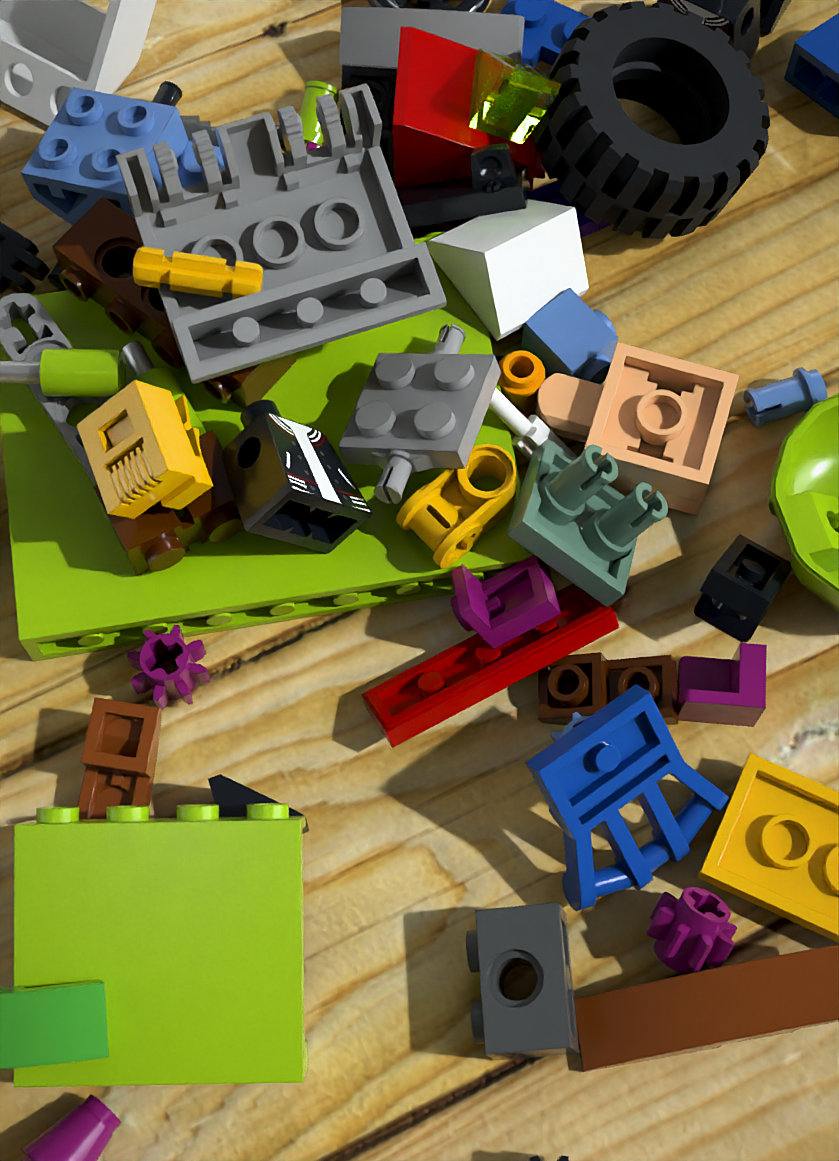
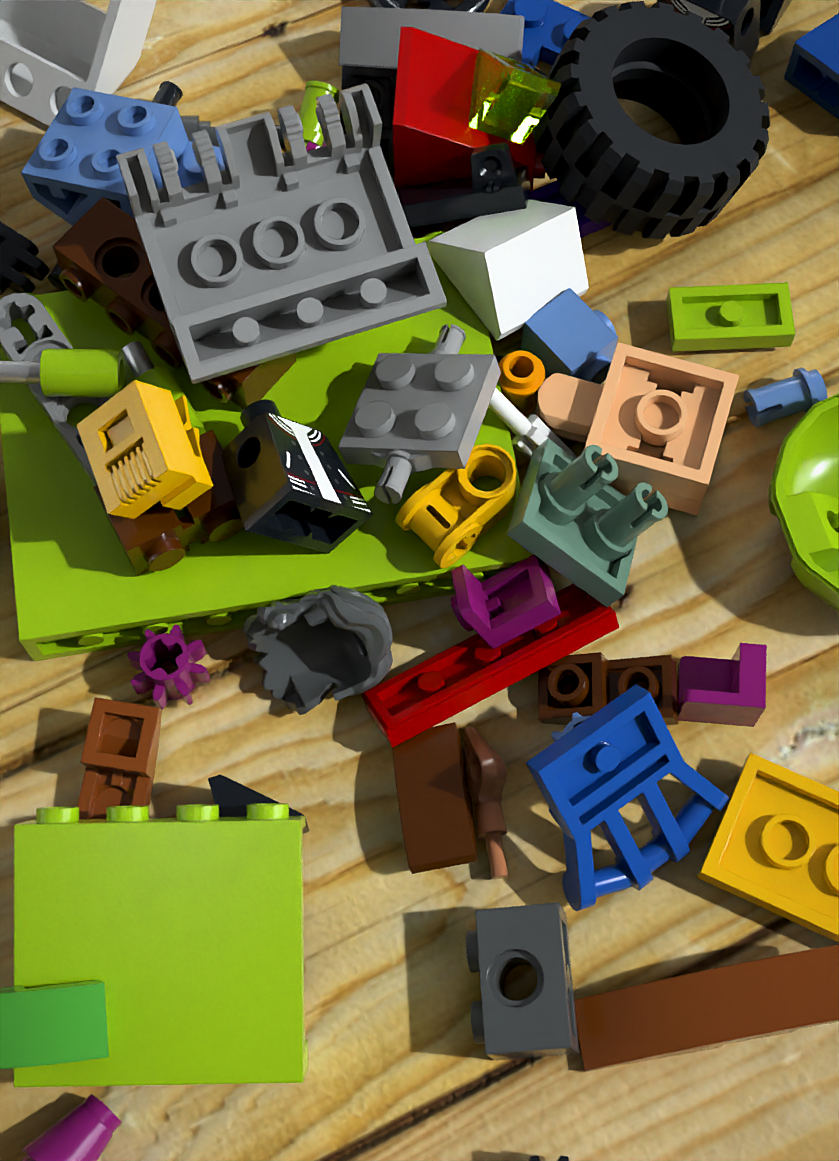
(196, 273): yellow axle -> none
(319, 645): none -> dark grey hair
(434, 800): none -> reddish brown slope
(486, 782): none -> nougat hand
(691, 930): magenta gear -> none
(730, 317): none -> lime plate
(741, 588): black slope -> none

